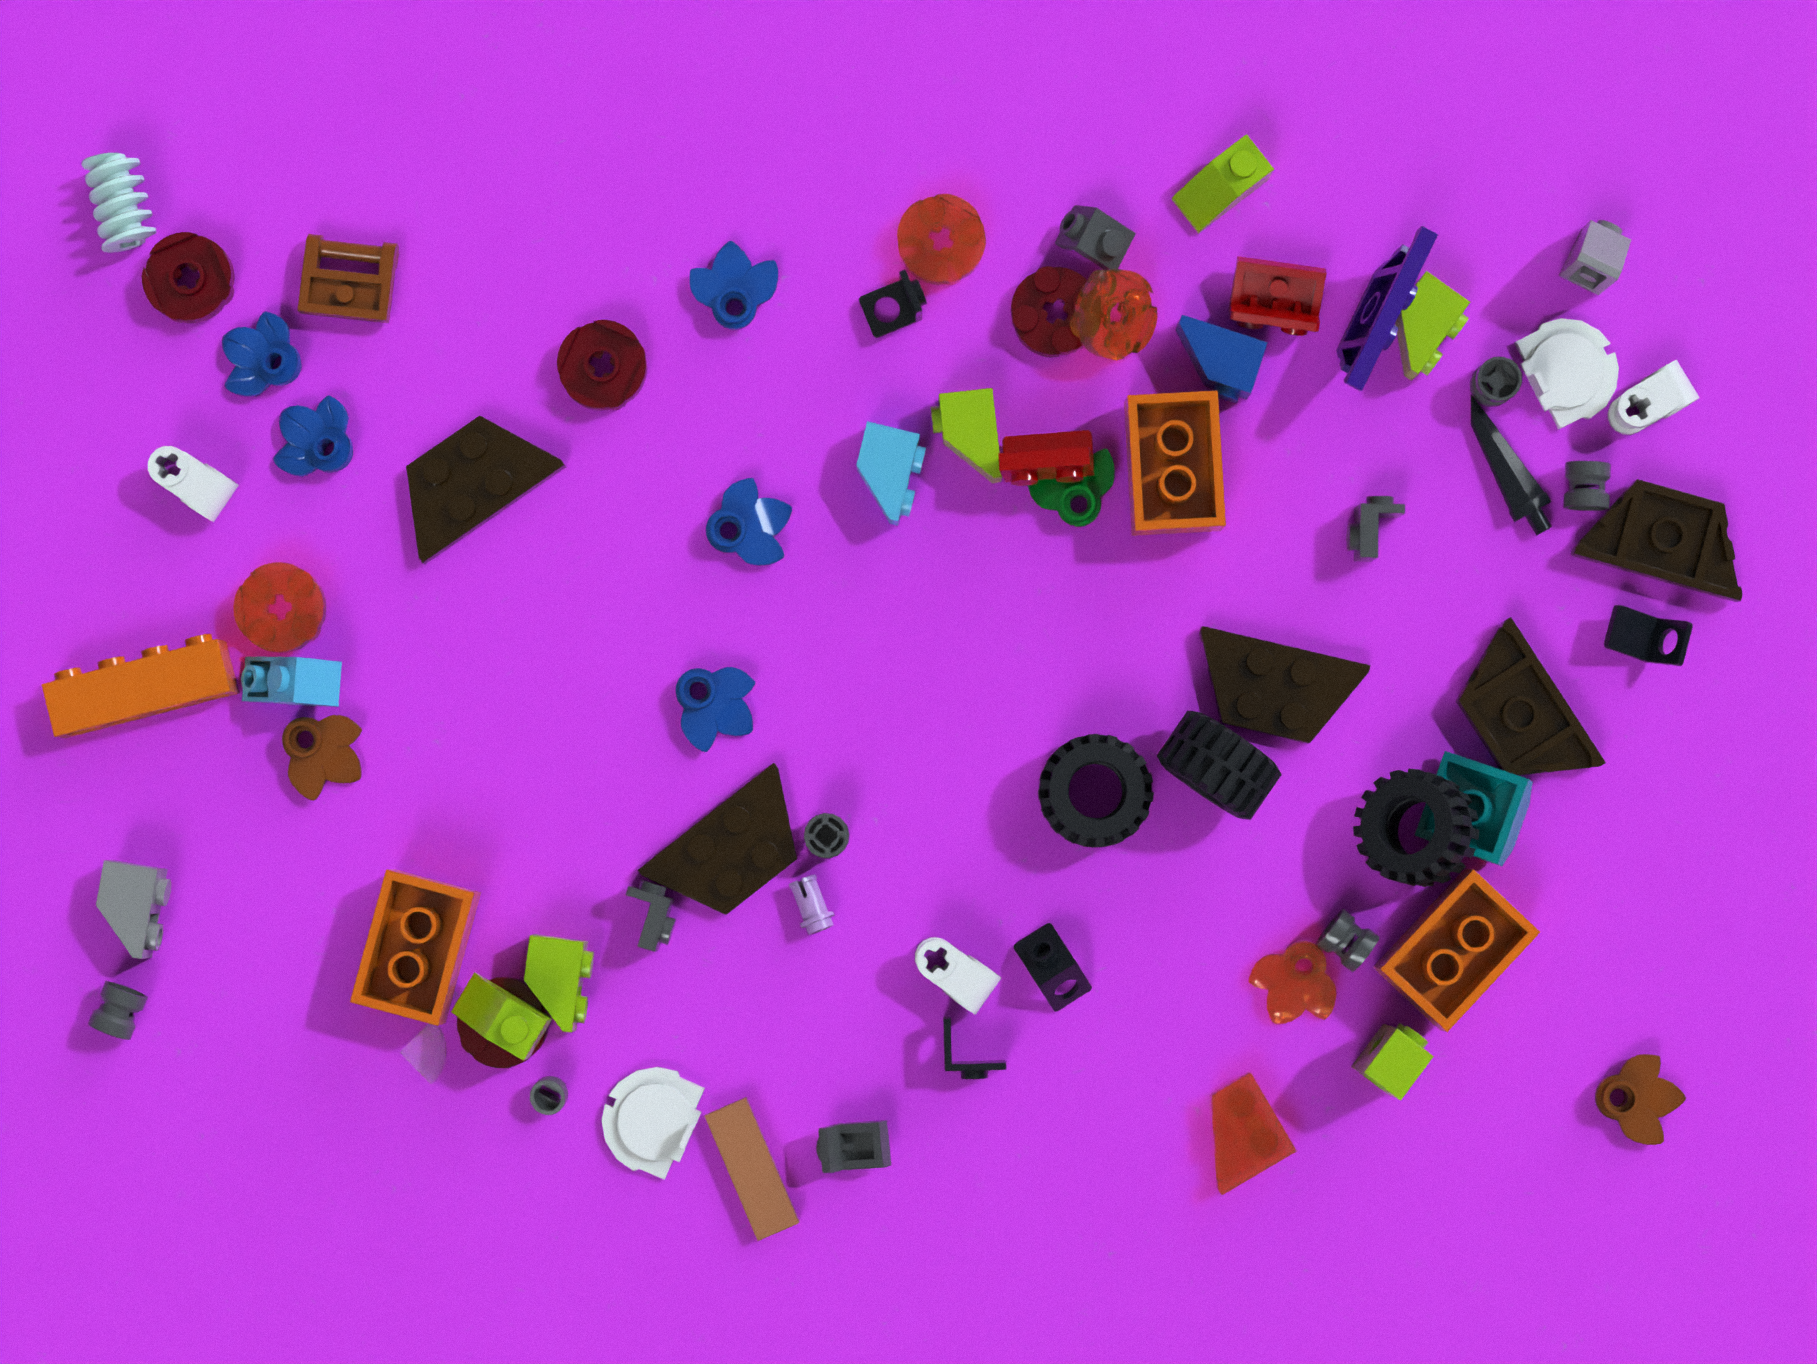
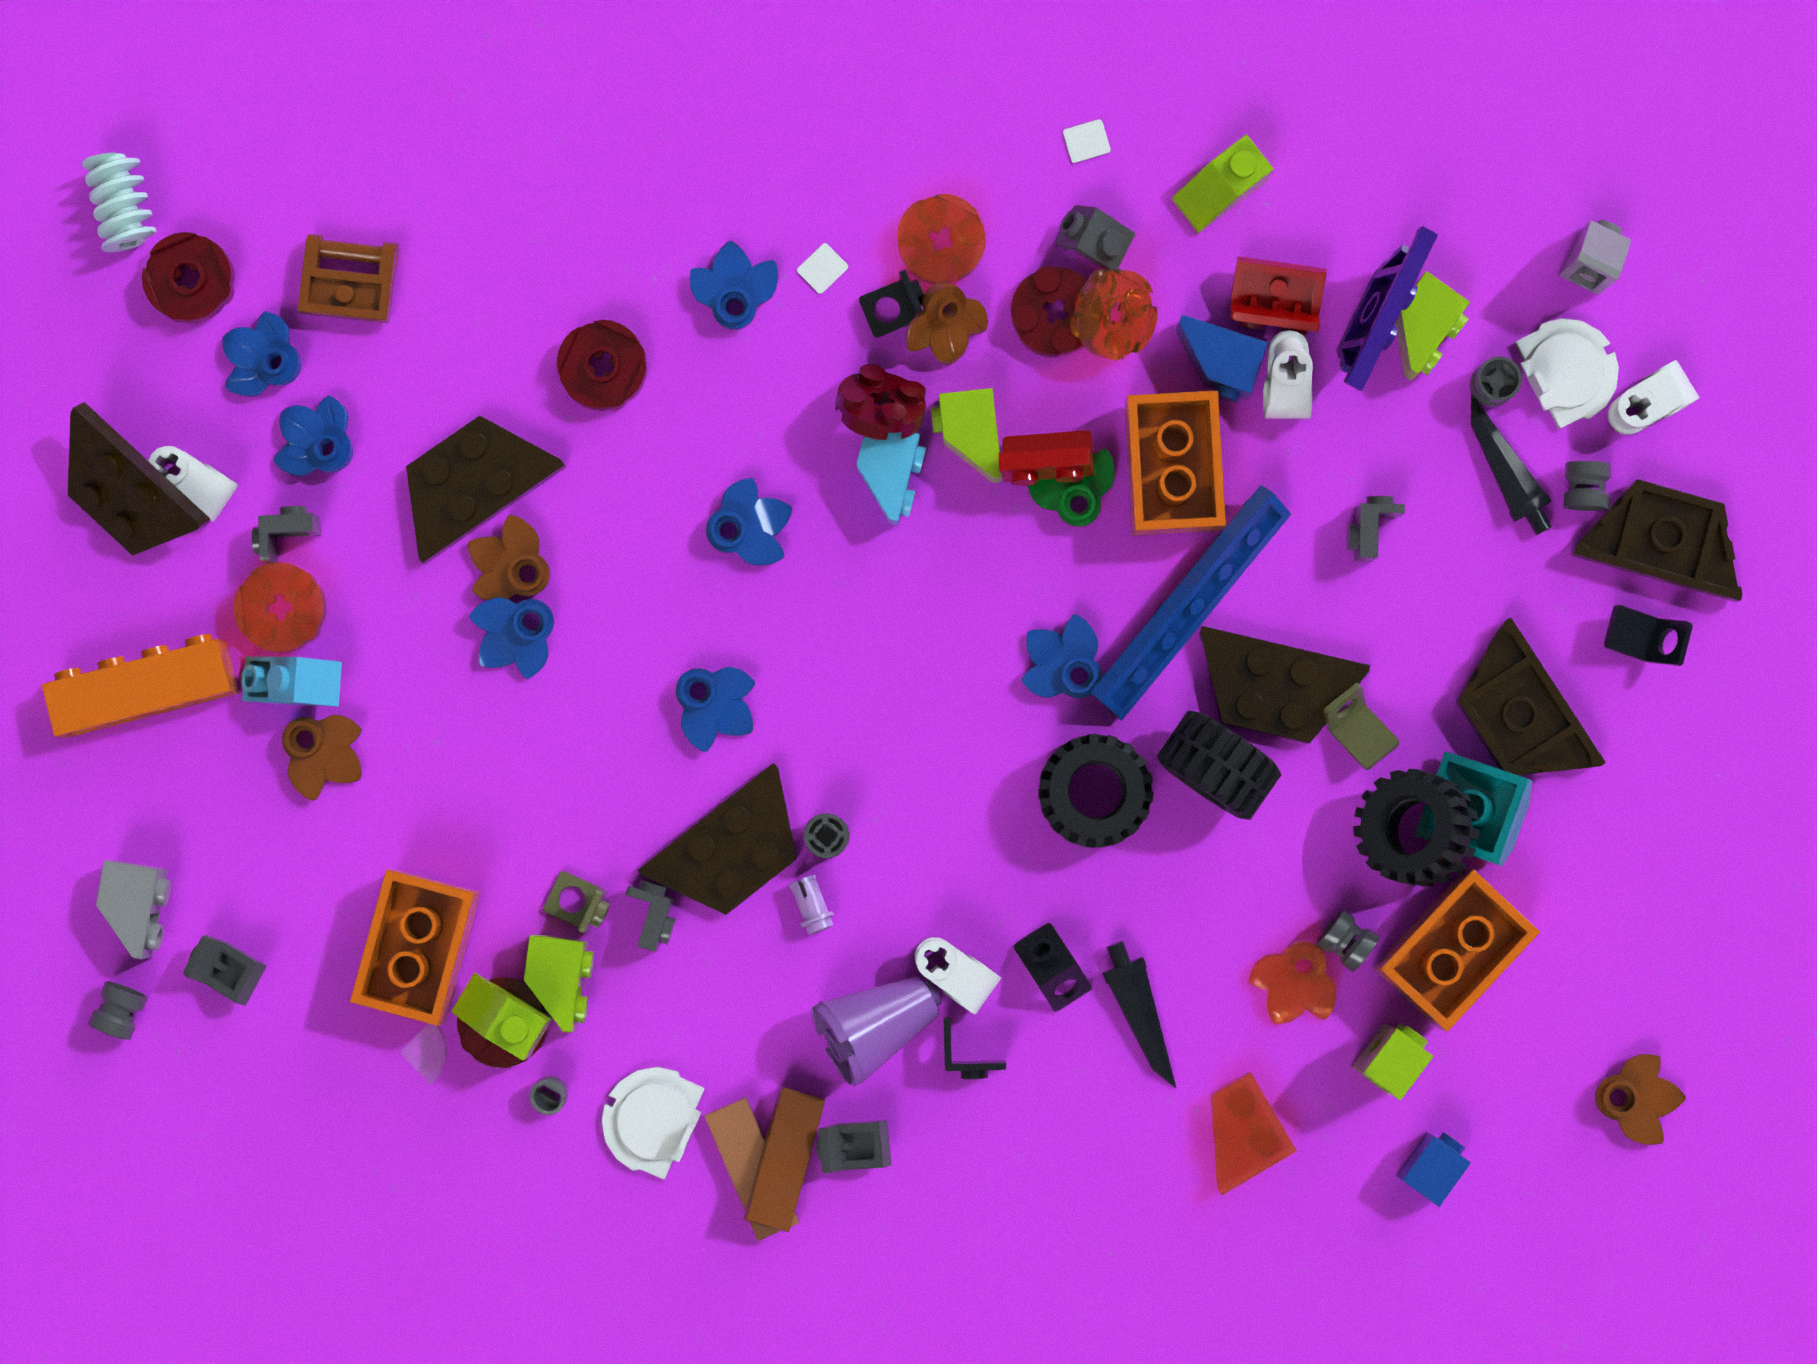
(124, 488): none -> dark brown wing
(224, 969): none -> dark grey bracket
(291, 522): none -> dark grey bracket
(505, 558): none -> dark orange plate
(507, 636): none -> blue plate
(593, 911): none -> olive bracket
(784, 1159): none -> dark orange tile
(822, 268): none -> white sticker
(874, 1024): none -> medium lavender cone
(900, 402): none -> dark red plate
(946, 323): none -> dark orange plate
(1060, 654): none -> blue plate
(1086, 141): none -> white sticker
(1134, 995): none -> black bar
(1191, 602): none -> blue plate
(1288, 383): none -> white piece
(1359, 728): none -> olive bracket
(1434, 1167): none -> blue brick

